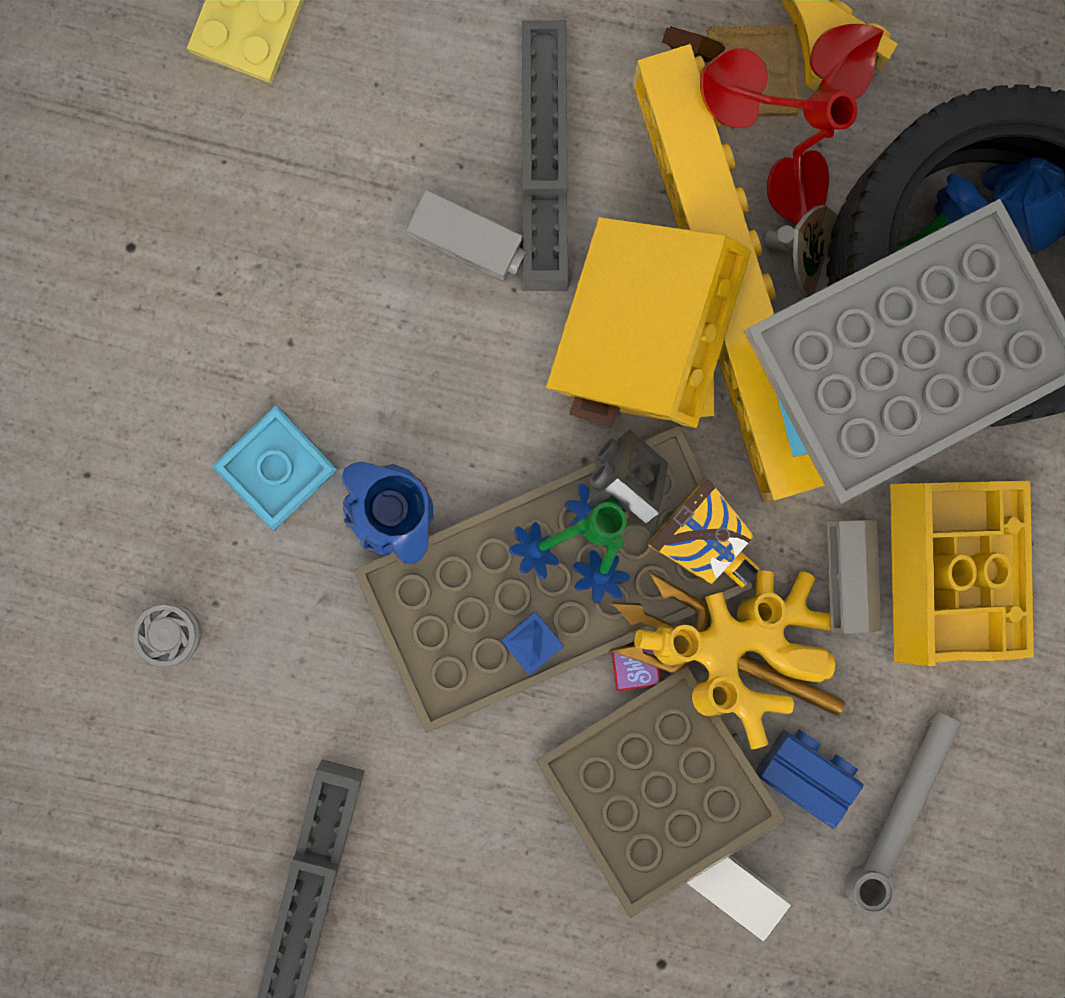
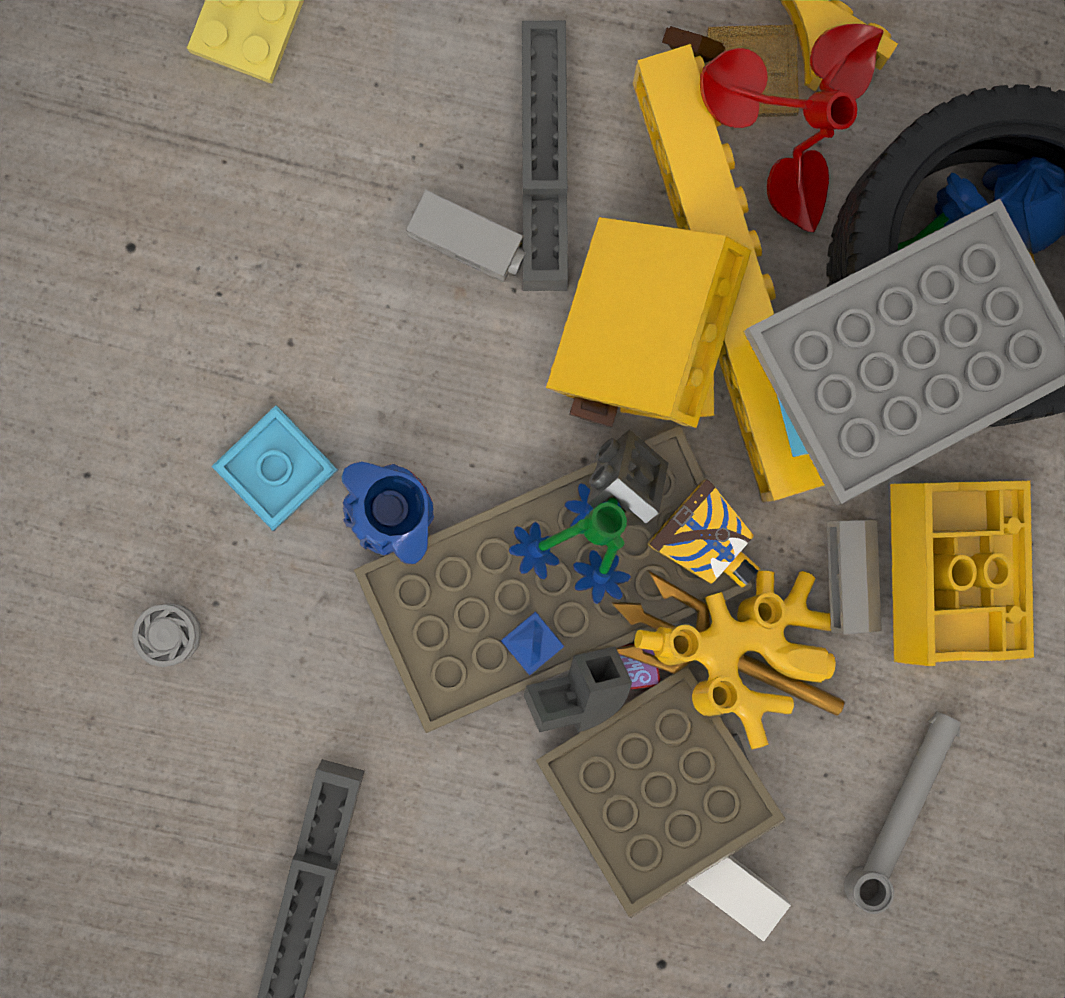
(586, 697): none -> dark grey brick
(807, 243): shield -> none
(809, 778): blue brick -> none

